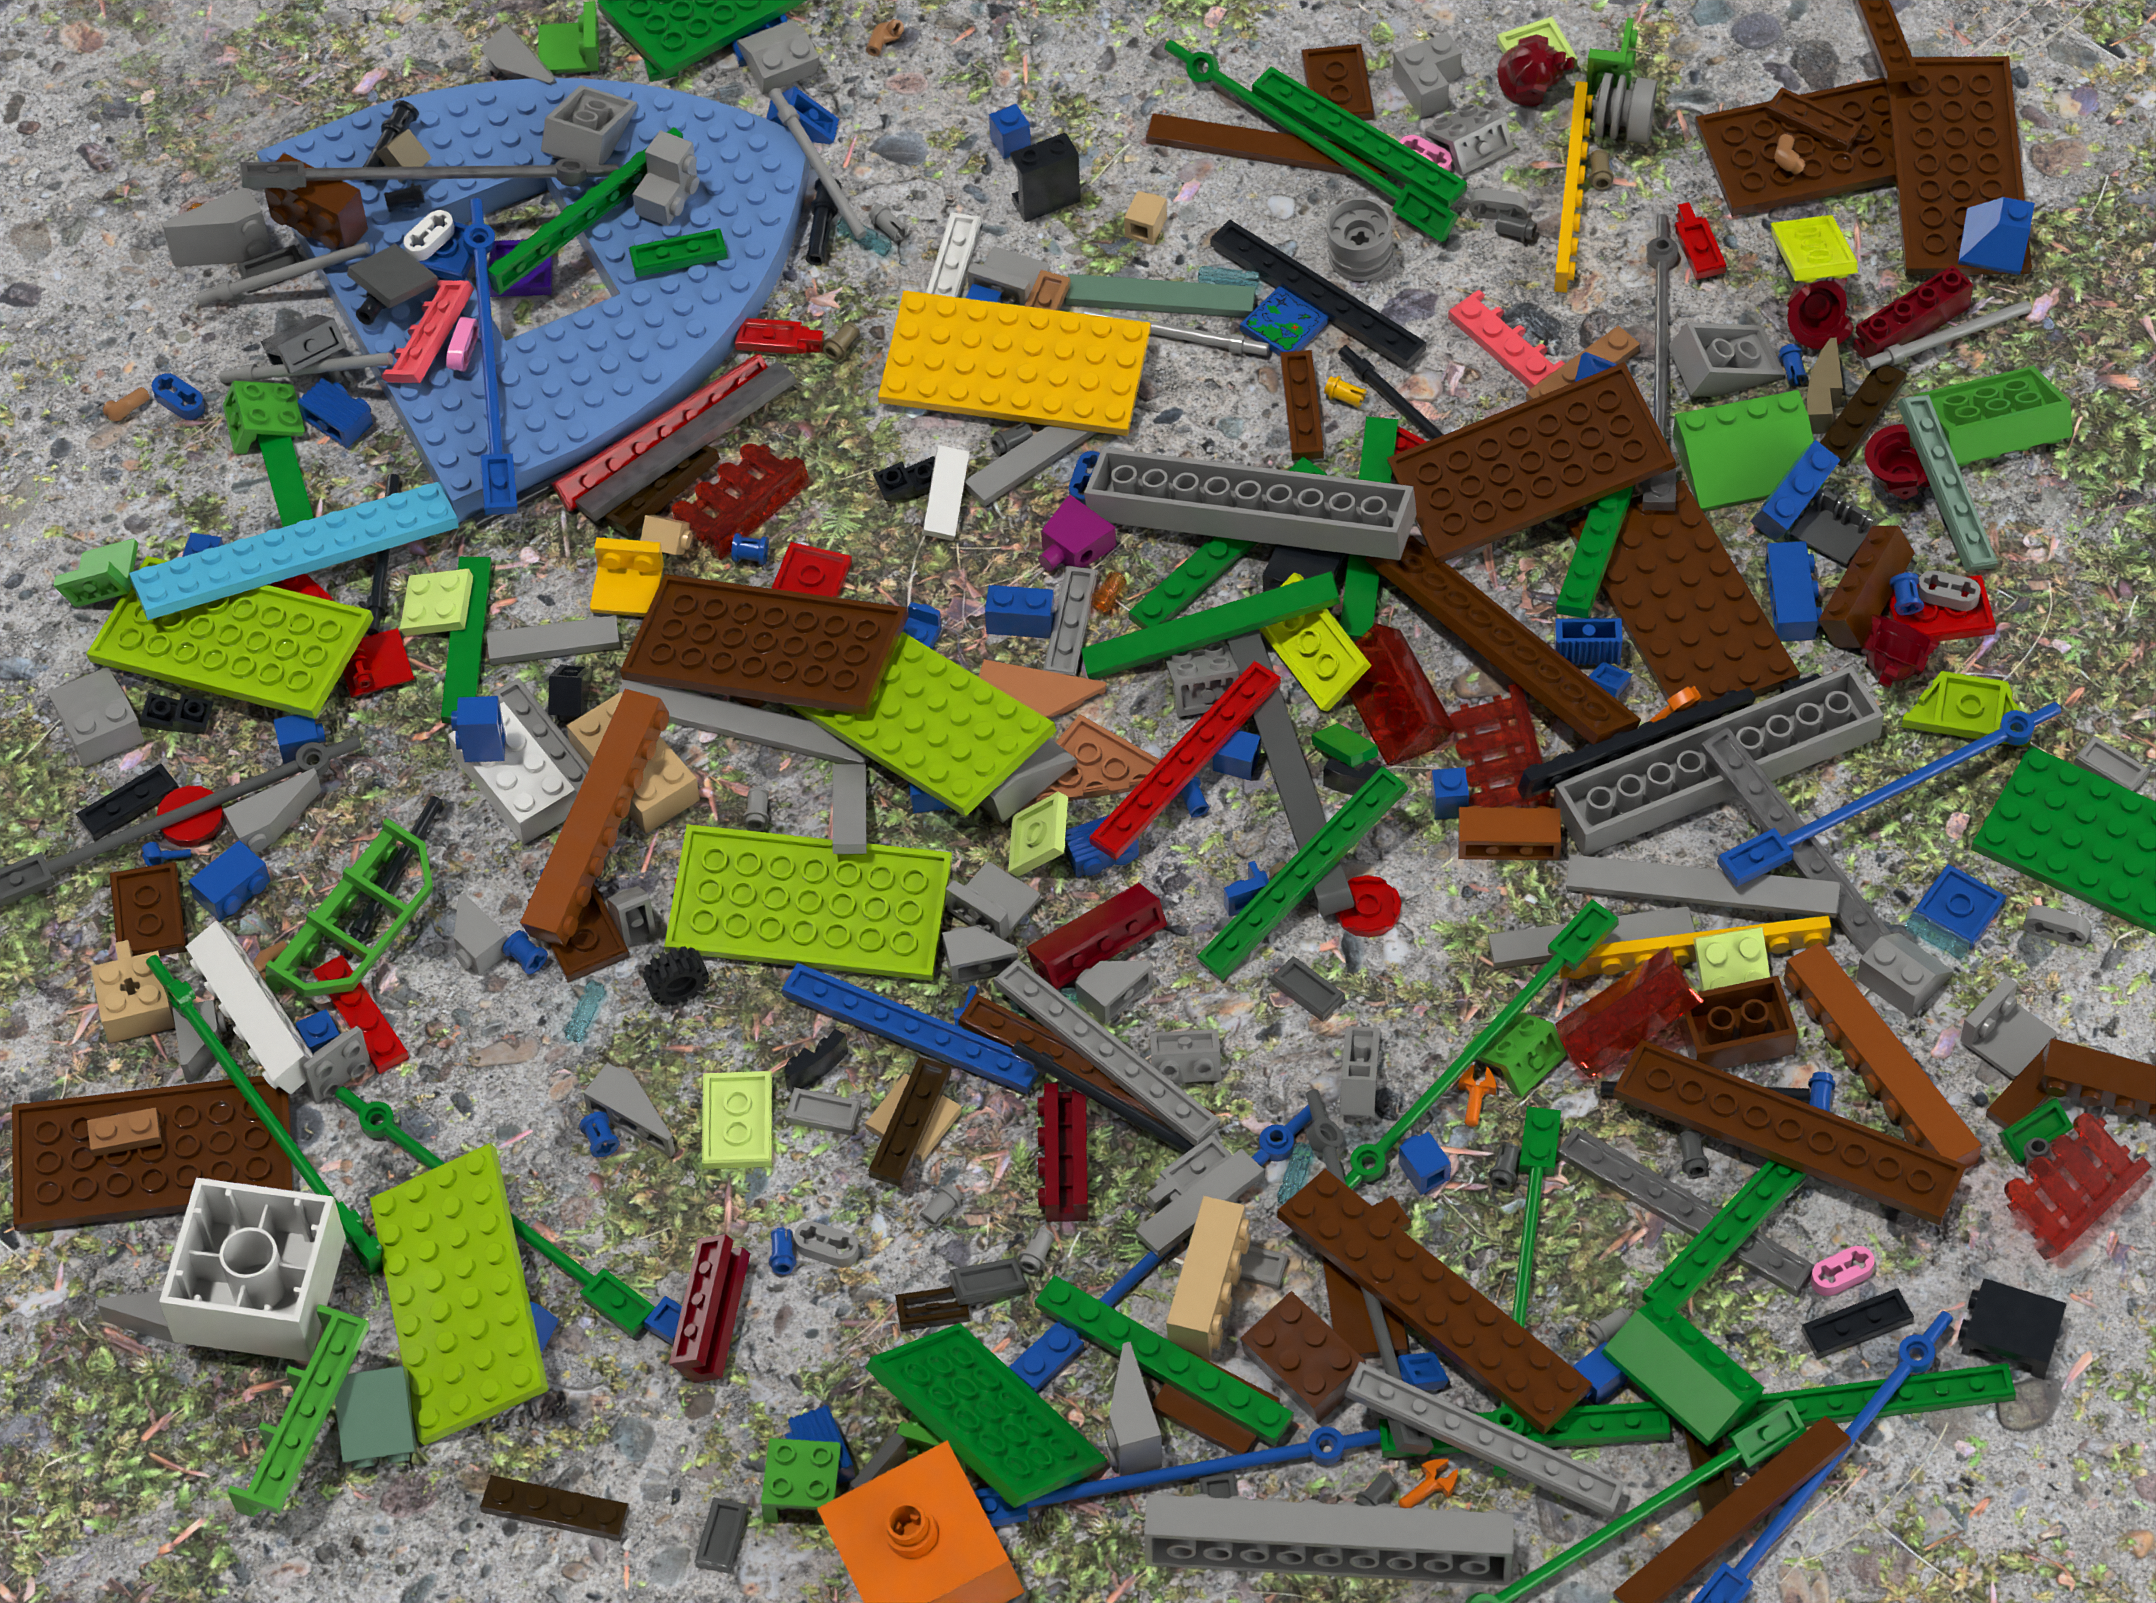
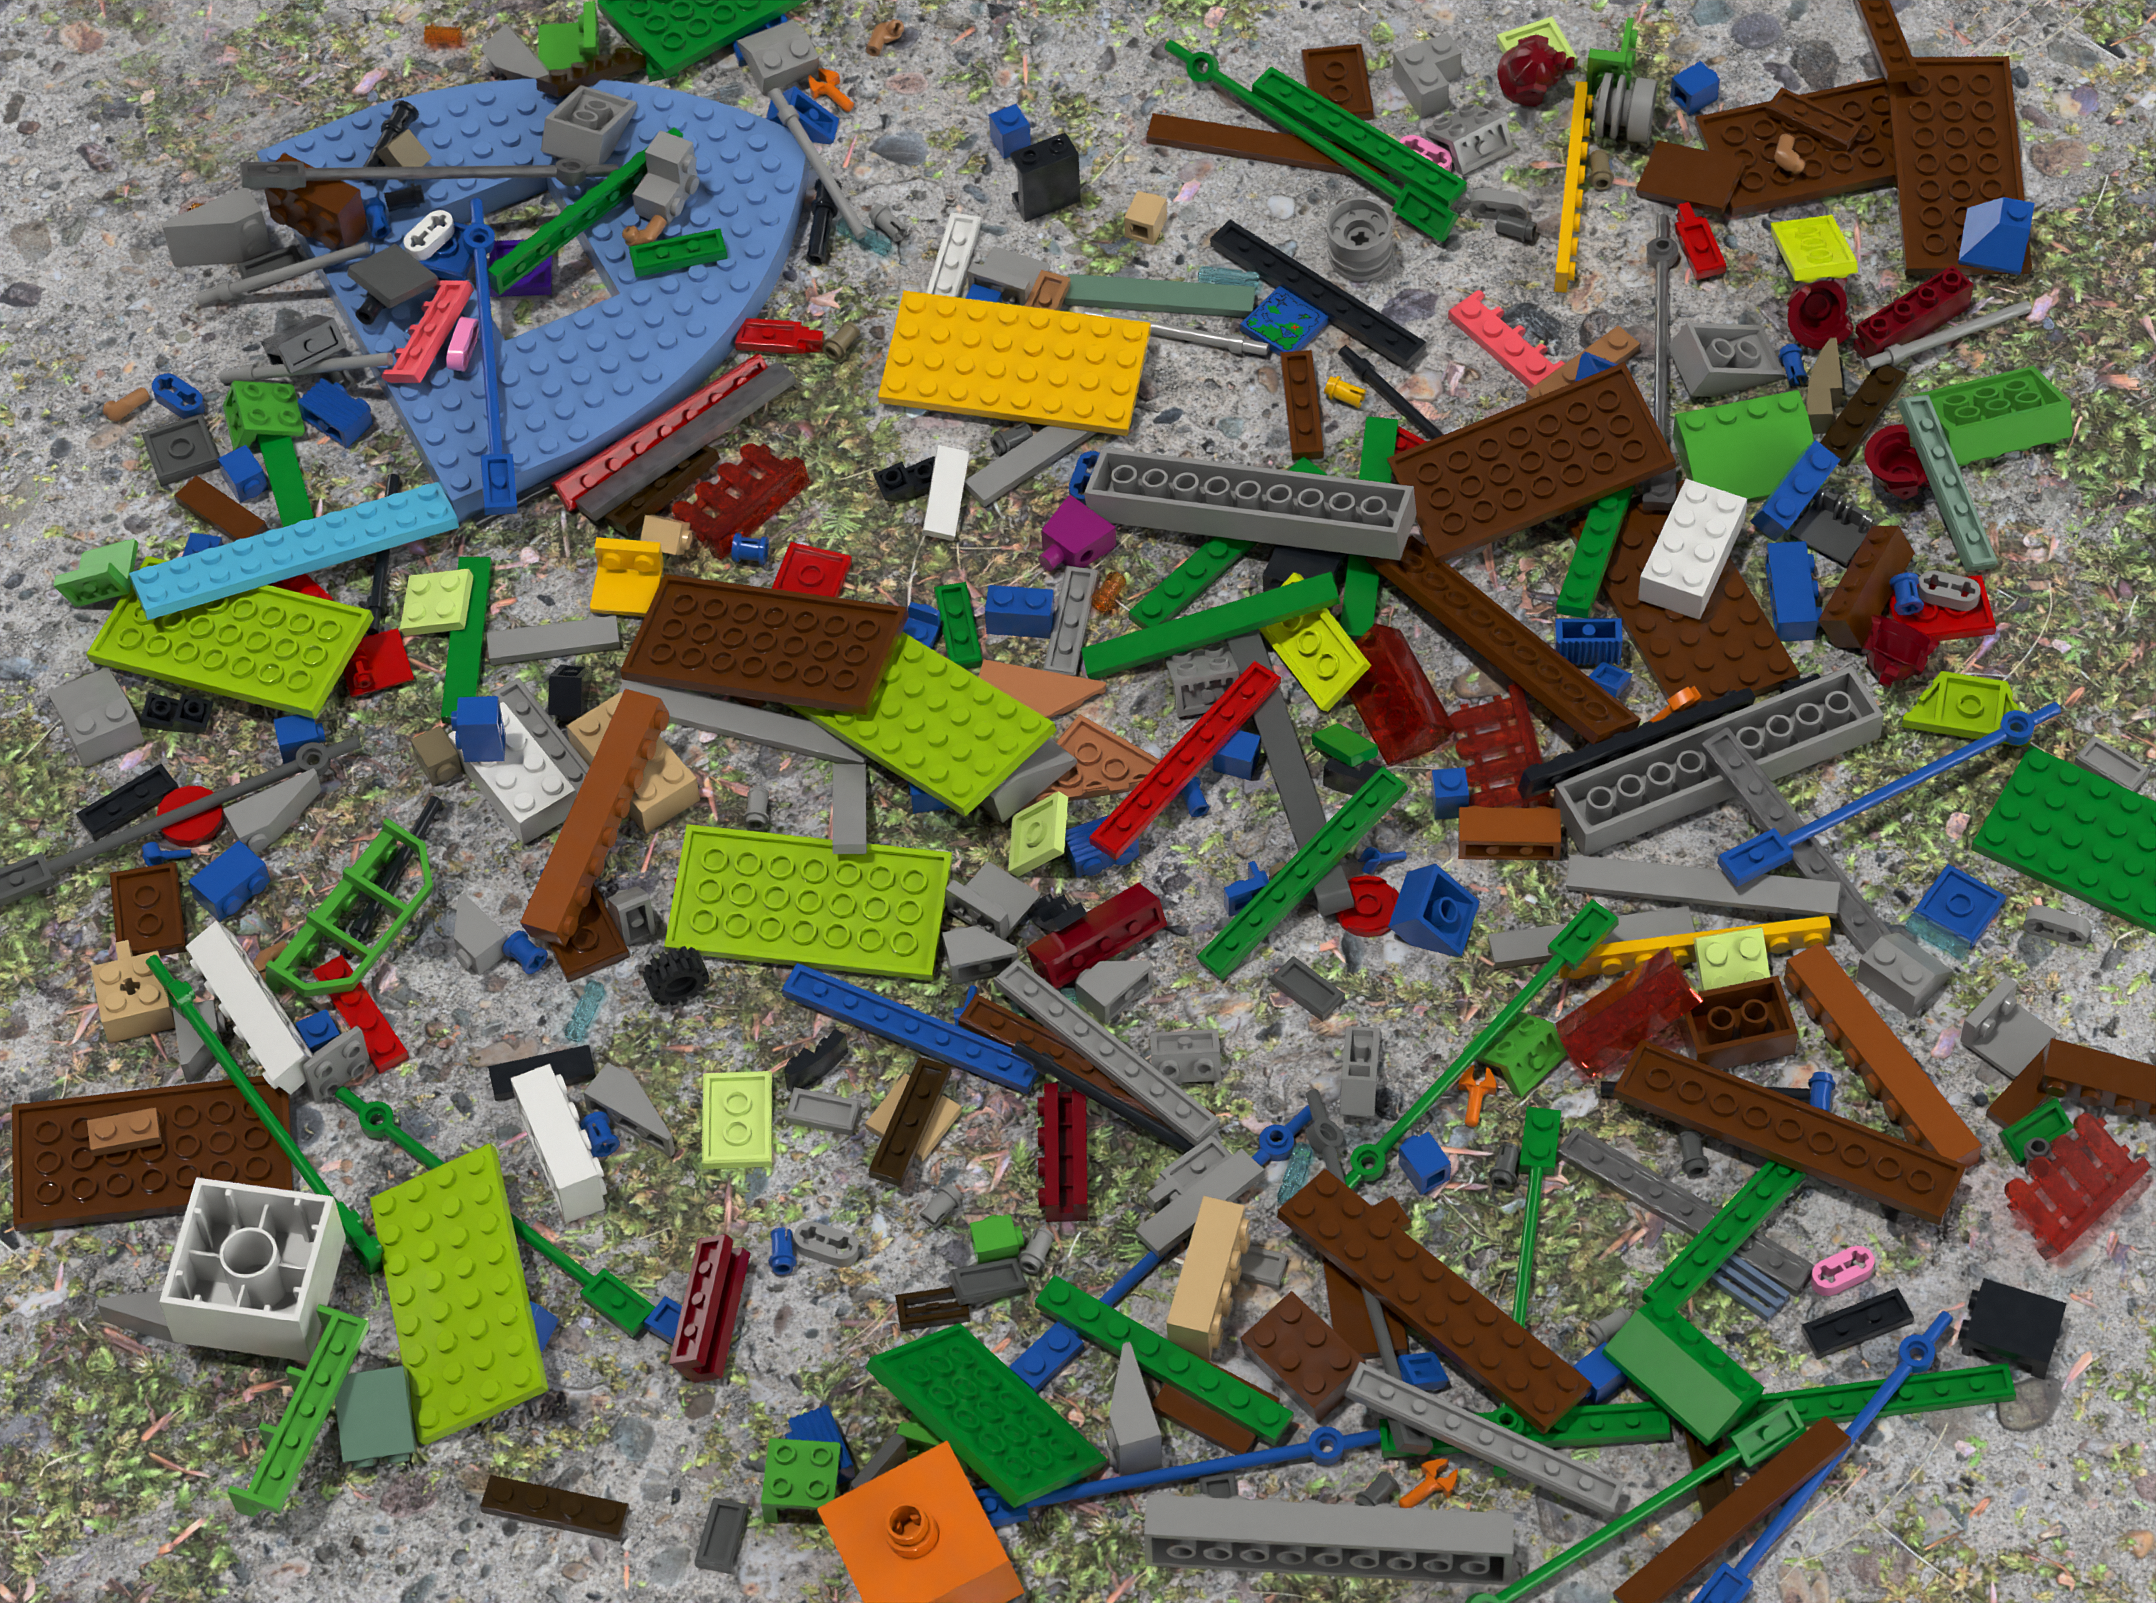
(181, 450): none -> dark grey tile
(219, 510): none -> reddish brown tile
(243, 474): none -> blue brick
(376, 217): none -> blue pin
(436, 755): none -> dark tan brick
(442, 35): none -> clear orange pin
(559, 1142): none -> white brick
(572, 1063): none -> black tile
(589, 73): none -> dark brown plate
(649, 234): none -> medium nougat arm
(831, 78): none -> orange bar
(958, 625): none -> green tile
(995, 1239): none -> bright green brick
(1055, 912): none -> black slope
(1373, 858): none -> blue hand
(1434, 911): none -> blue slope
(1690, 175): none -> reddish brown tile
(1692, 549): none -> white brick
(1695, 88): none -> blue brick
(1770, 1287): none -> sand blue tile

